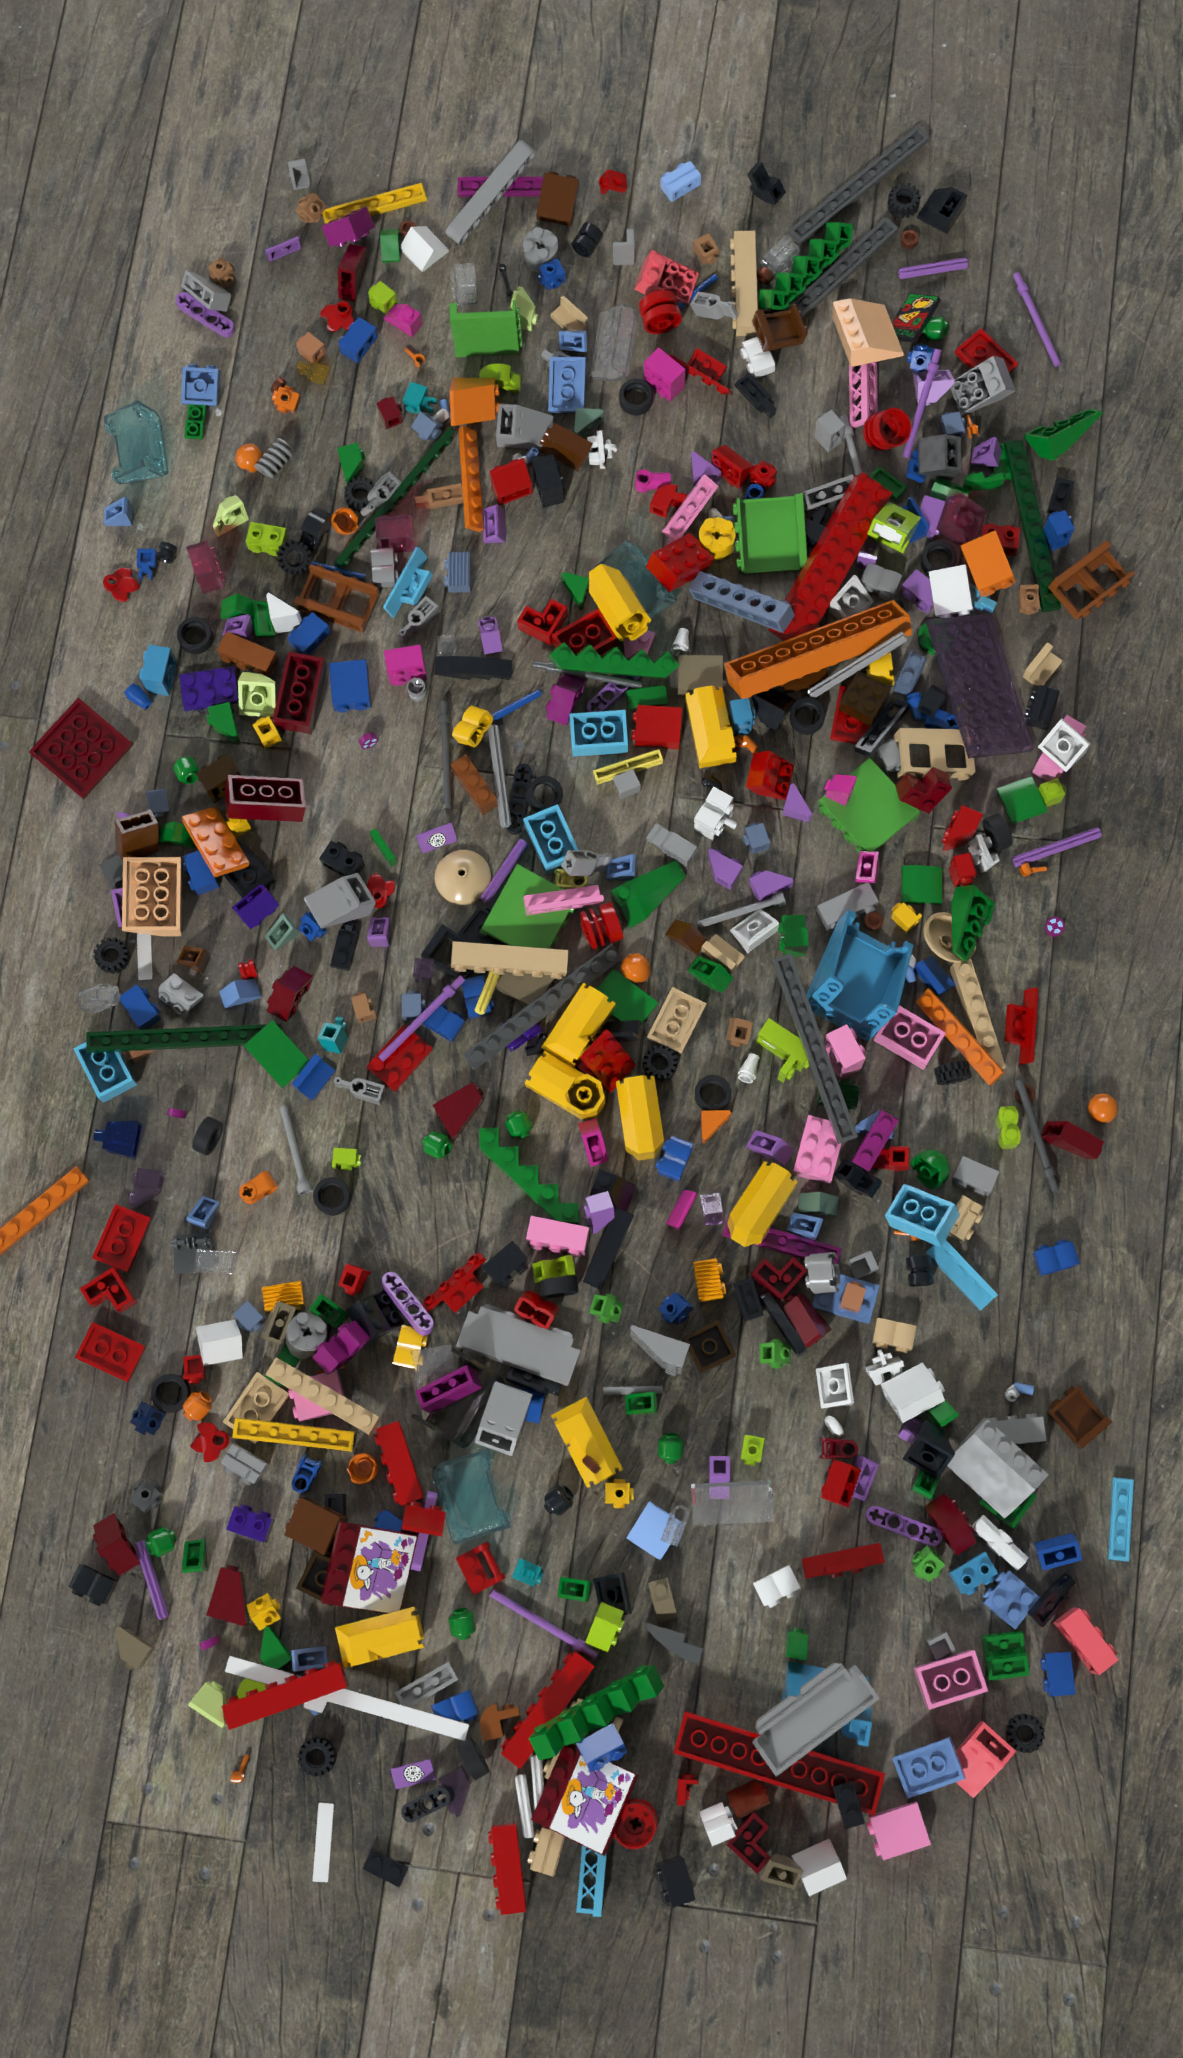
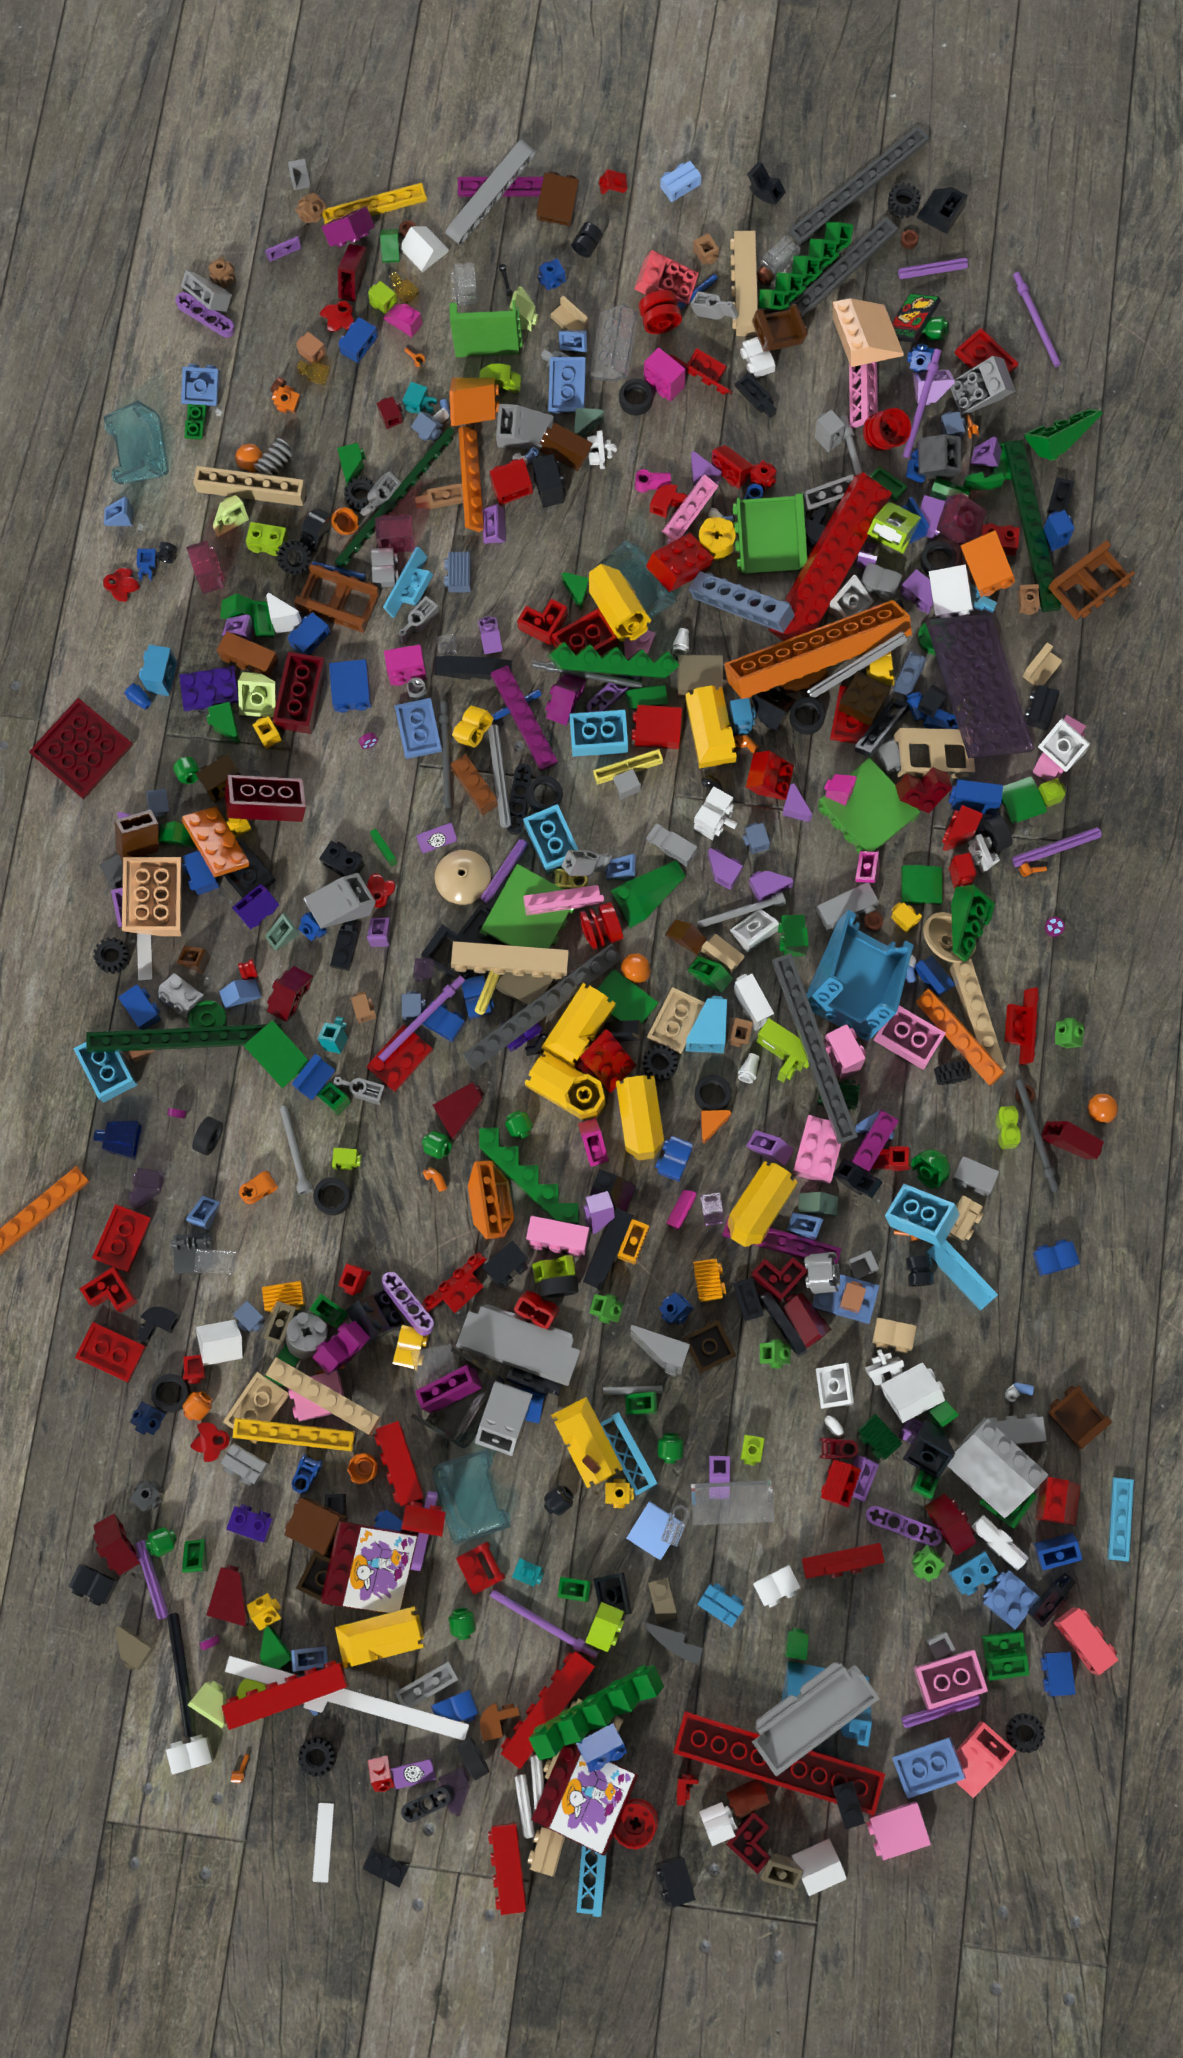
(99, 998): clear brick -> none
(155, 1318): none -> black brick
(181, 1674): none -> black axle
(189, 1755): none -> white brick
(197, 648): black tyre -> none
(207, 1015): none -> green tile
(250, 486): none -> tan brick
(334, 1098): none -> green slope
(380, 1774): none -> bracket
(404, 289): none -> clear yellow plate
(418, 728): none -> medium blue plate
(437, 1177): none -> orange arm
(490, 1200): none -> orange wedge
(524, 718): none -> magenta plate
(540, 247): light grey brick -> none
(624, 251): light grey panel -> none
(631, 1445): none -> medium azure fence
(633, 1242): none -> light orange brick
(710, 1027): none -> medium azure slope
(720, 1604): none -> dark azure brick
(753, 1000): none -> white brick
(879, 1437): none -> dark green brick
(928, 1715): none -> medium lavender axle
(976, 795): none -> blue brick
(1058, 1501): none -> red slope
(1069, 1033): none -> bright green brick

